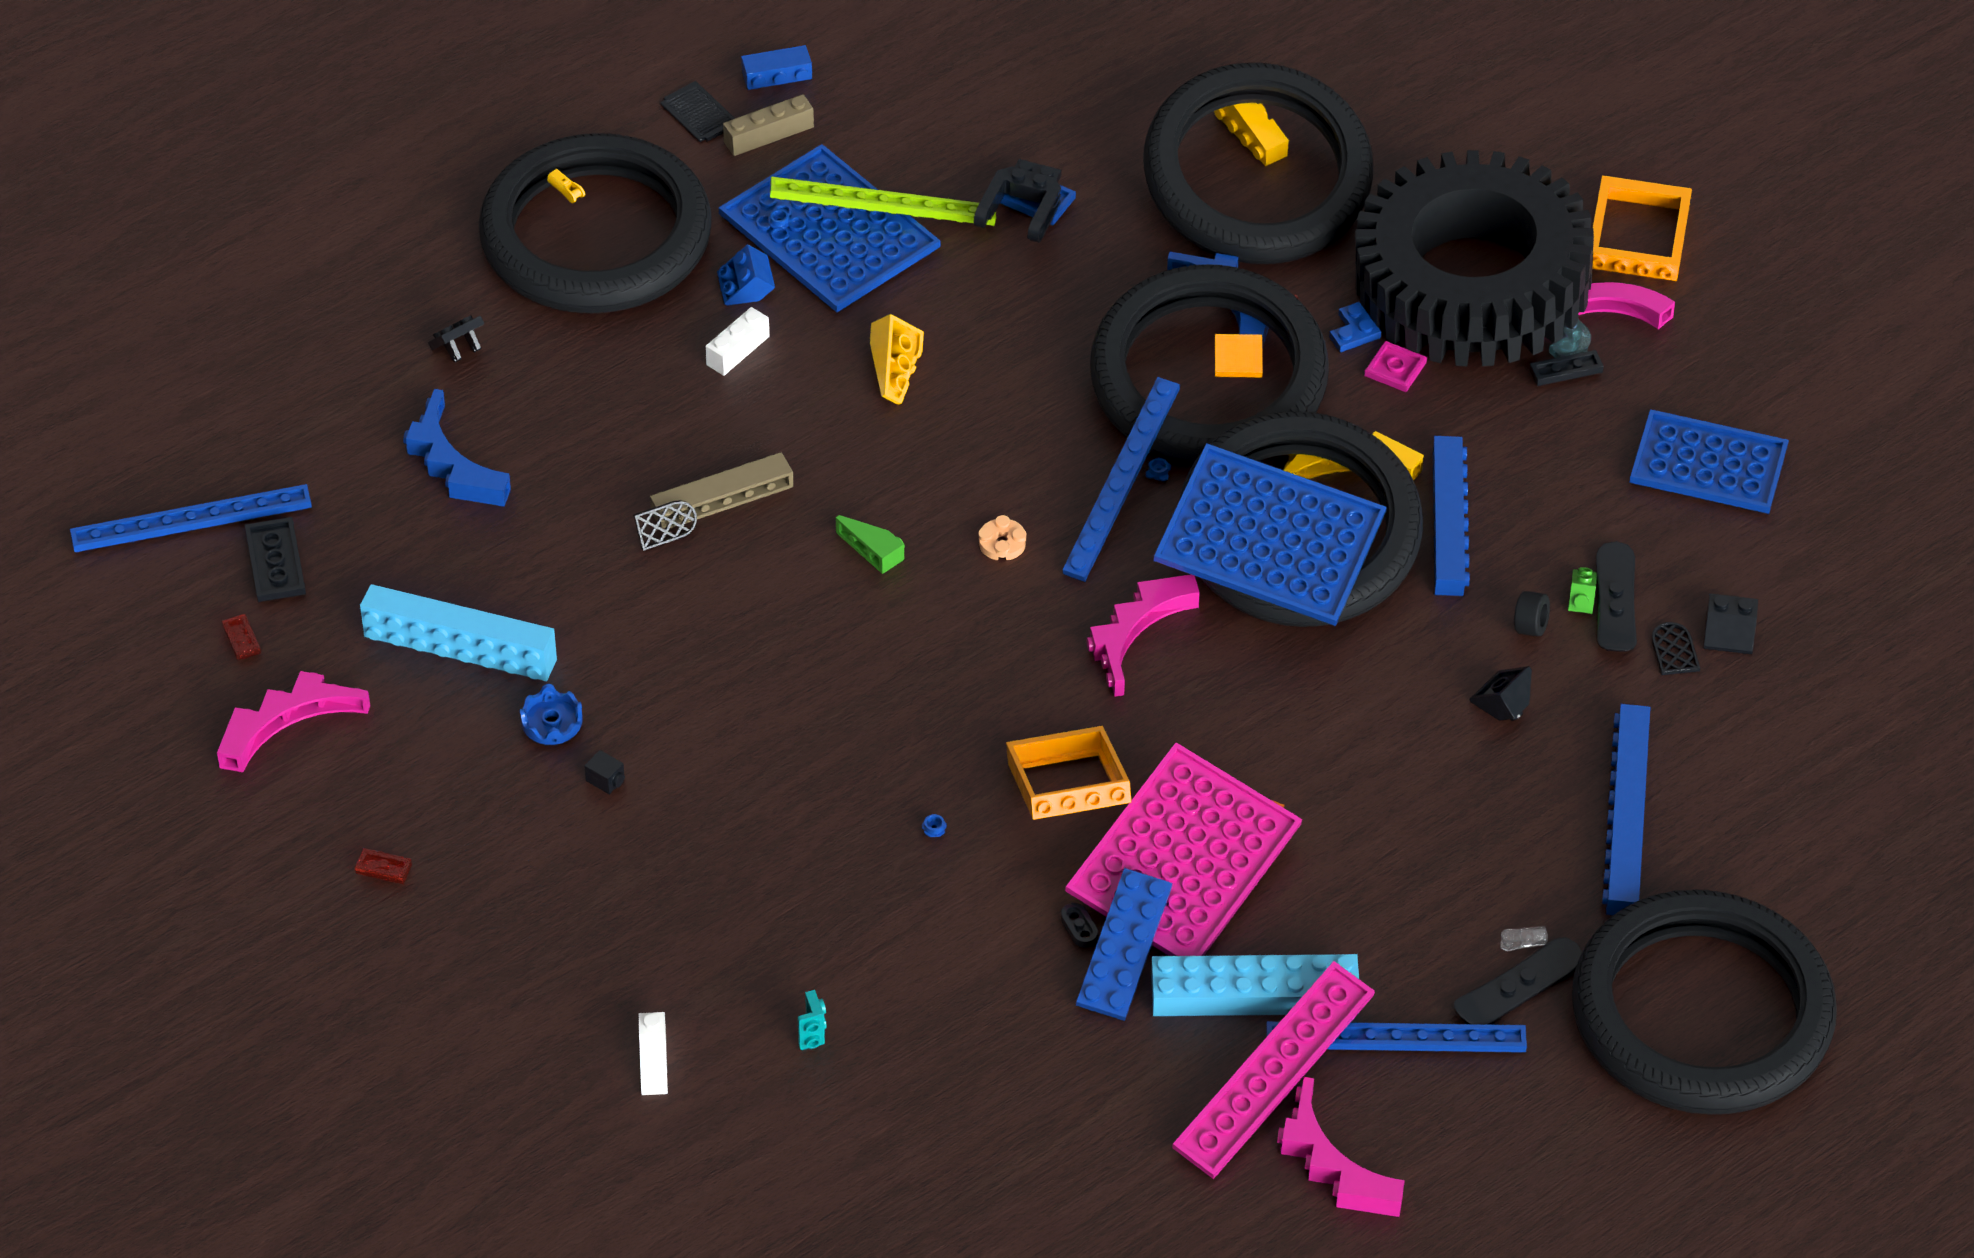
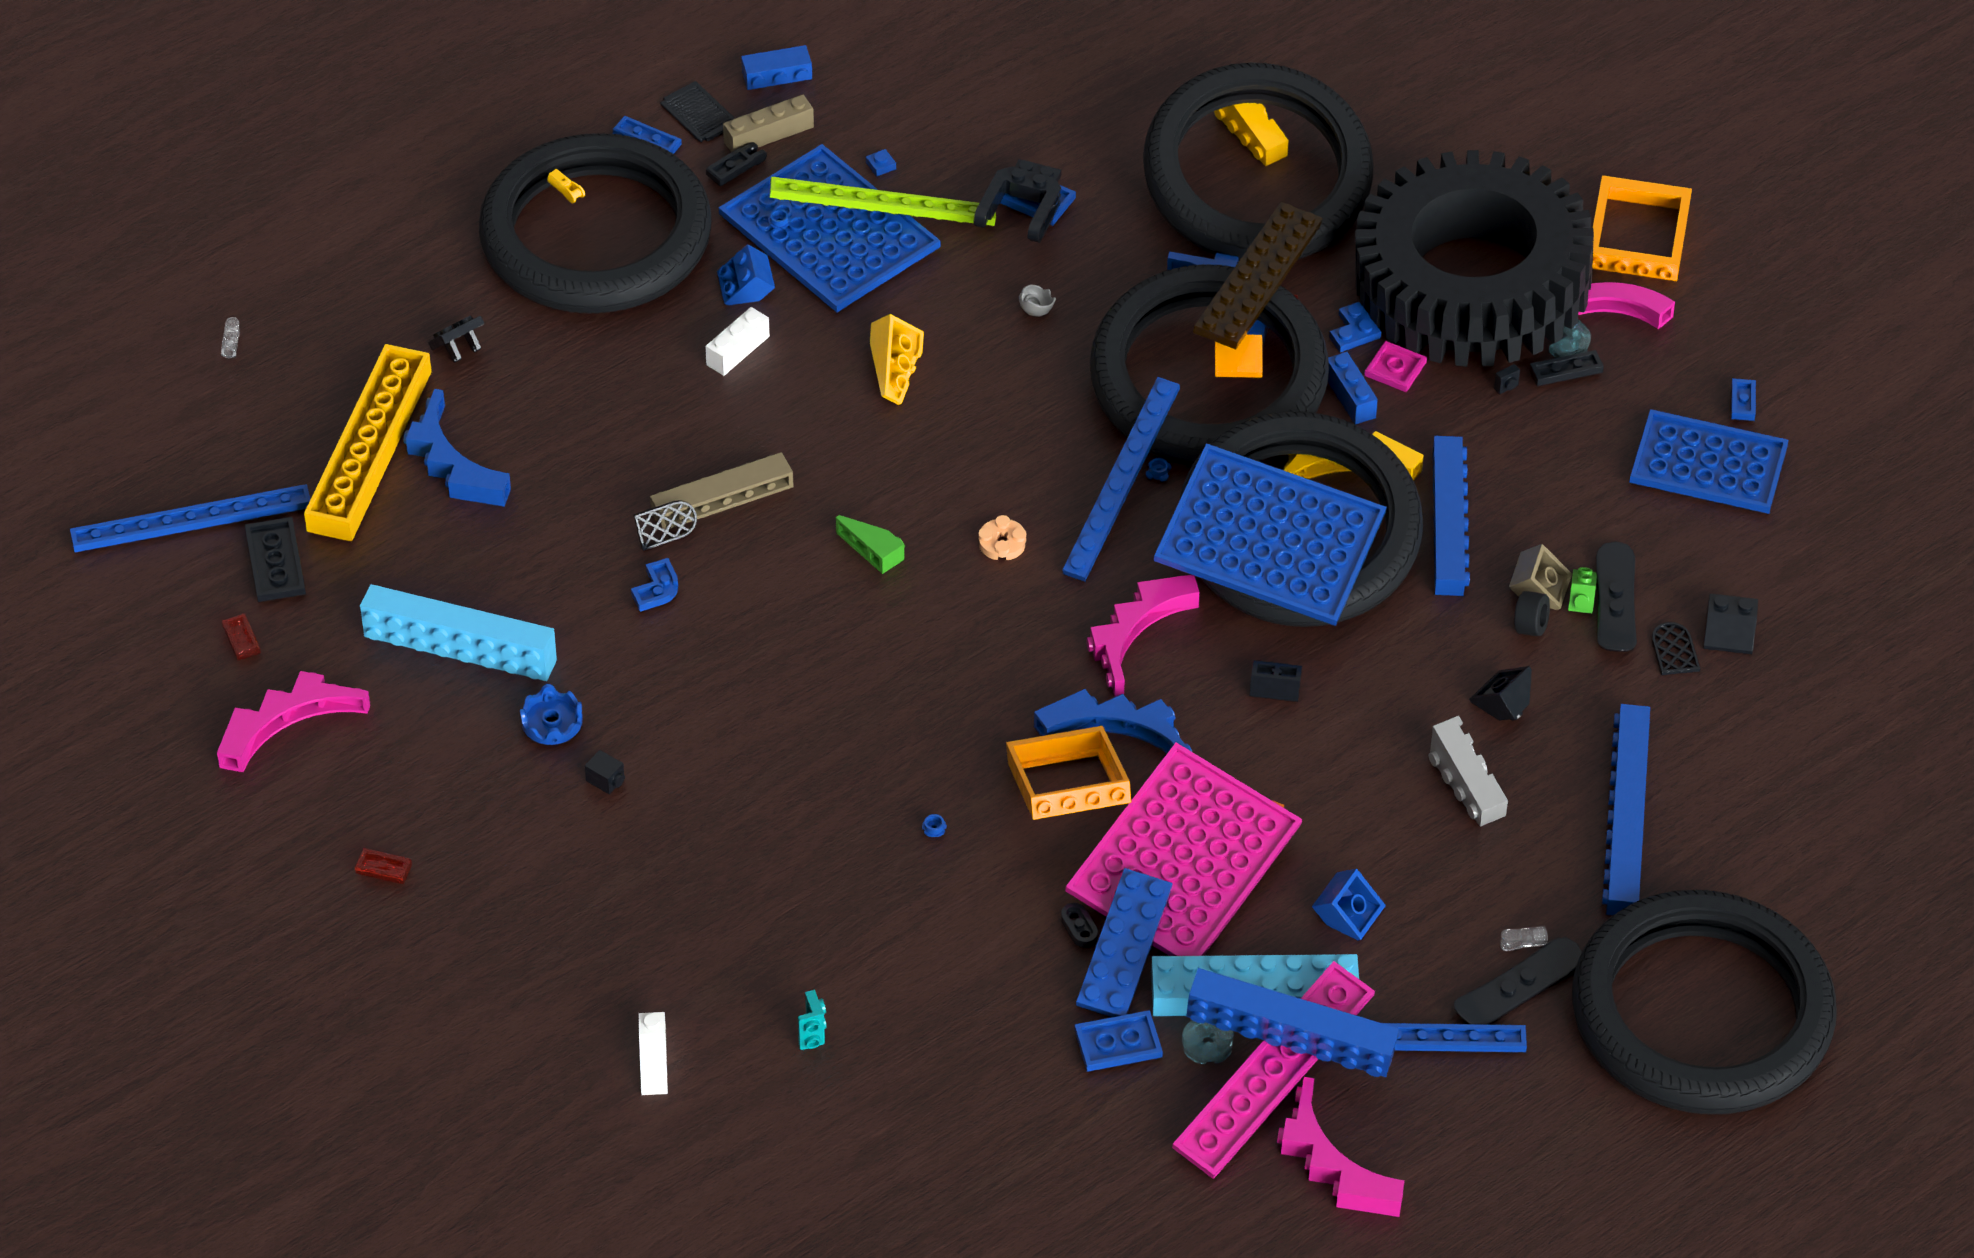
(230, 338): none -> clear bar
(368, 443): none -> yellow brick
(633, 128): none -> blue tile
(662, 586): none -> blue plate
(735, 163): none -> black hinge
(880, 162): none -> blue plate
(1036, 300): none -> light grey hair
(1081, 711): none -> blue arch
(1118, 1041): none -> blue plate
(1201, 1052): none -> clear light blue plate
(1257, 275): none -> dark brown plate
(1275, 680): none -> black hinge
(1292, 1023): none -> blue brick
(1349, 904): none -> blue slope
(1351, 388): none -> blue brick
(1466, 772): none -> light grey wedge
(1507, 379): none -> black plate
(1541, 573): none -> dark tan slope
(1743, 399): none -> blue plate

